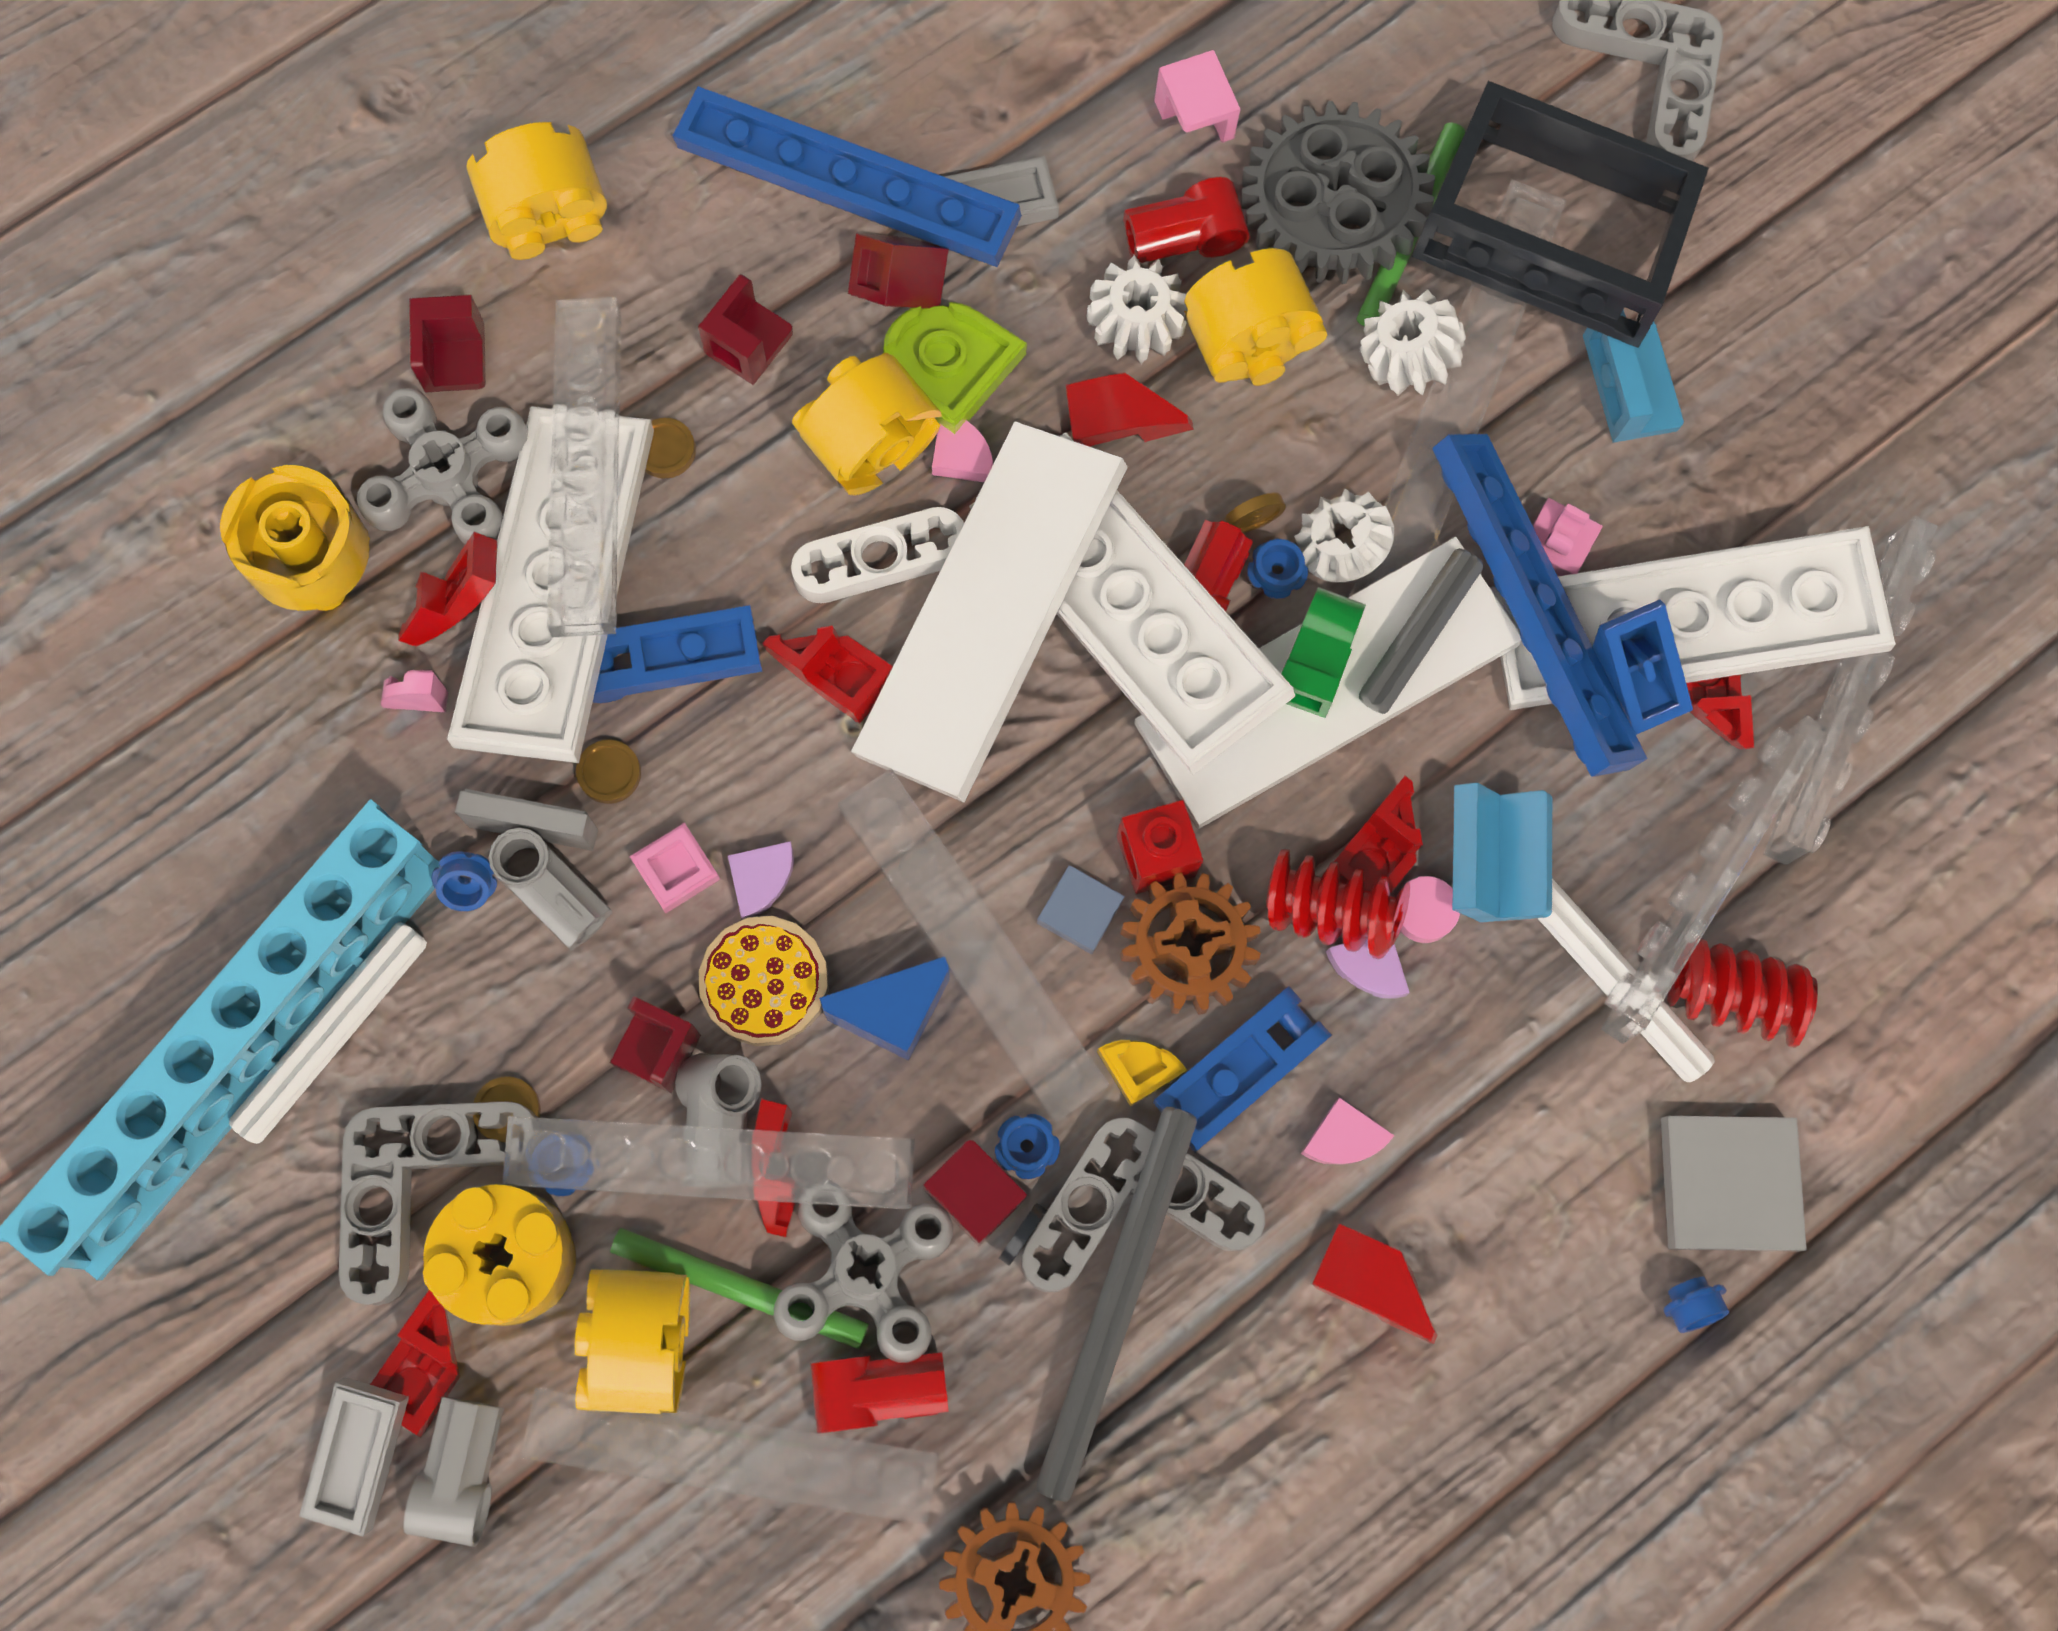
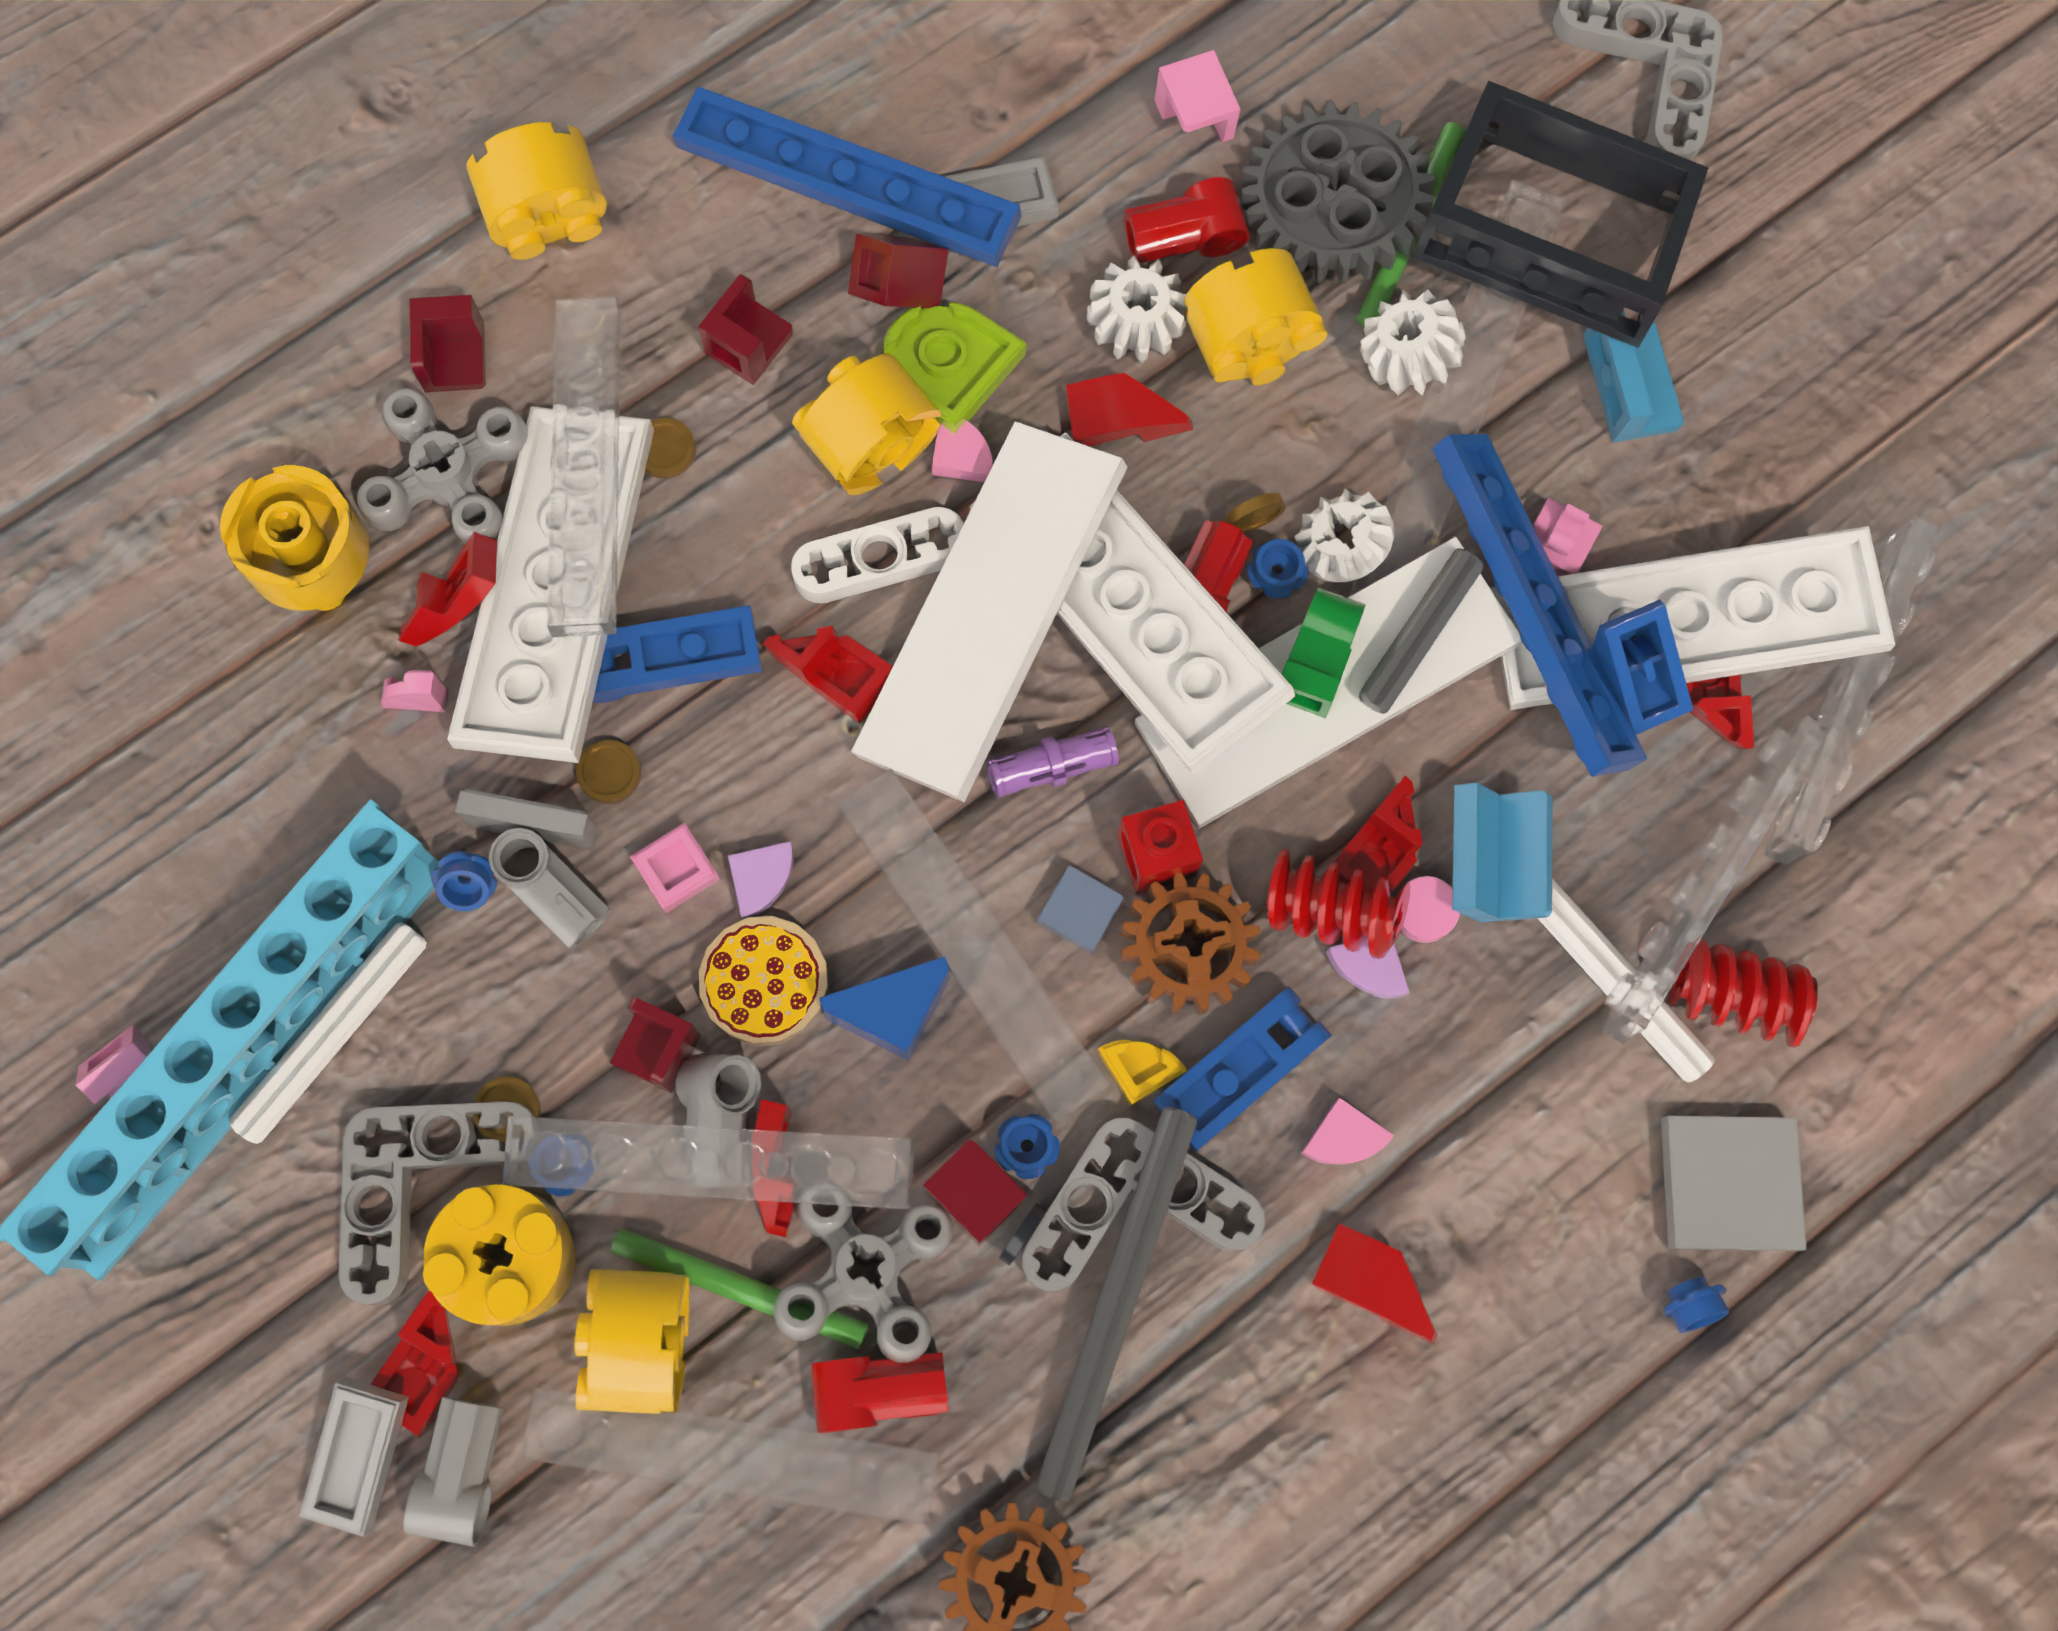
(112, 1064): none -> bright pink tile
(1052, 761): none -> medium lavender pin

